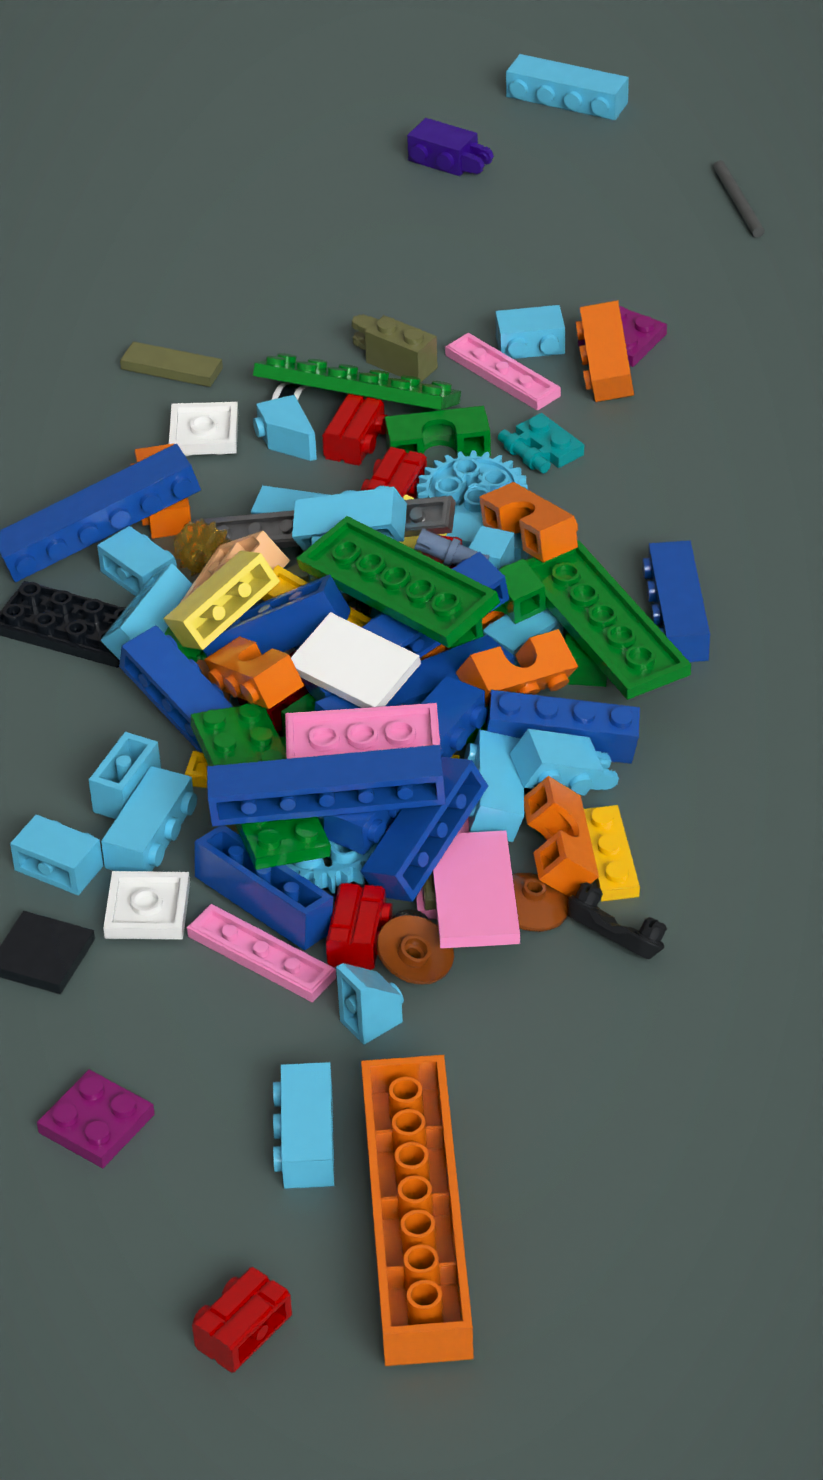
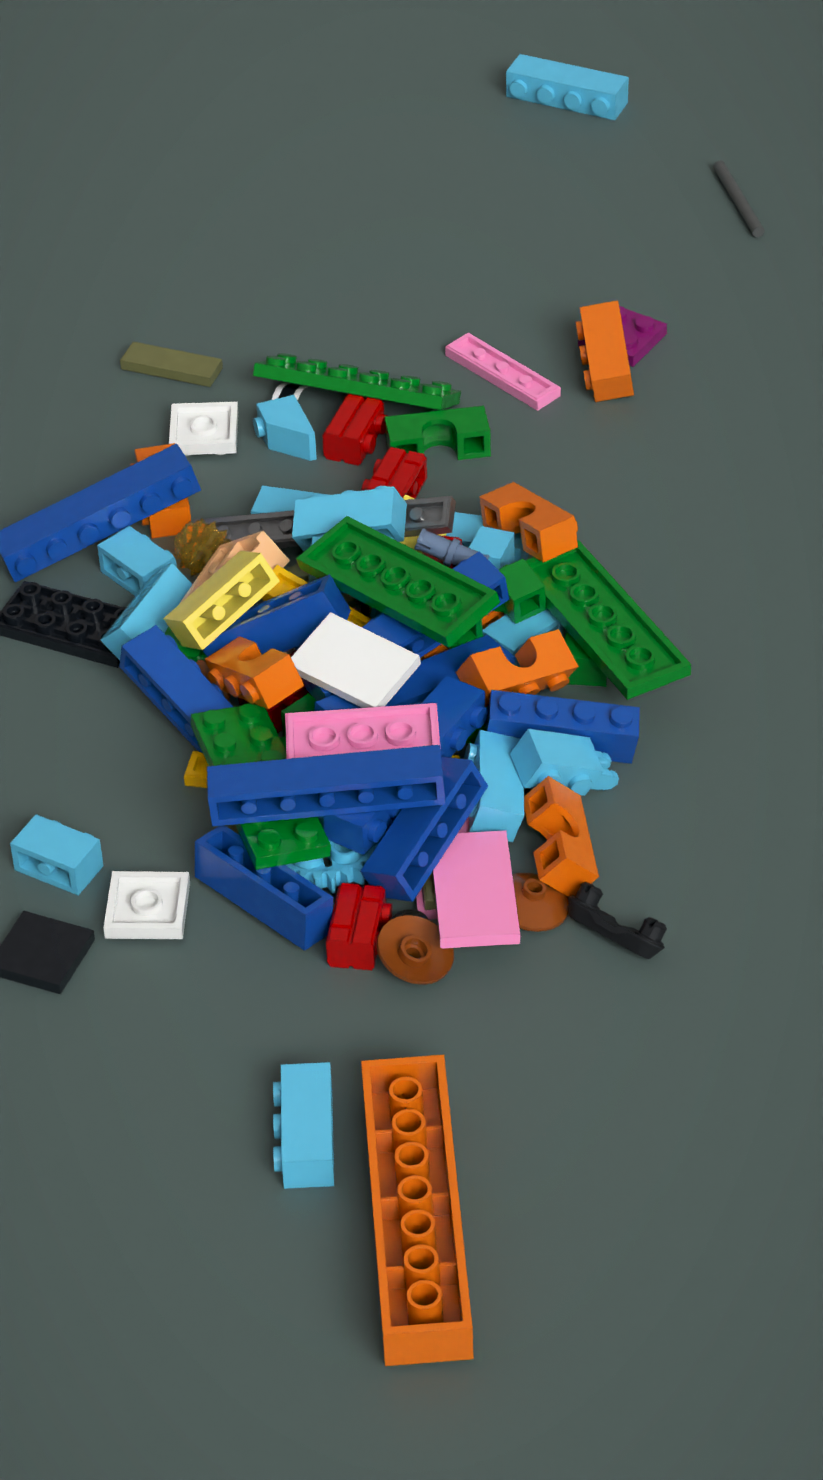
(95, 1118): magenta plate -> none
(121, 773): medium azure brick -> none
(149, 821): medium azure brick -> none
(241, 1319): red brick -> none
(261, 953): bright pink tile -> none
(367, 1002): medium azure slope -> none
(396, 346): olive hinge -> none
(447, 148): dark purple hinge -> none
(468, 479): medium azure gear -> none
(530, 331): medium azure brick -> none
(542, 442): teal plate -> none
(612, 854): yellow plate -> none
(677, 597): blue brick -> none

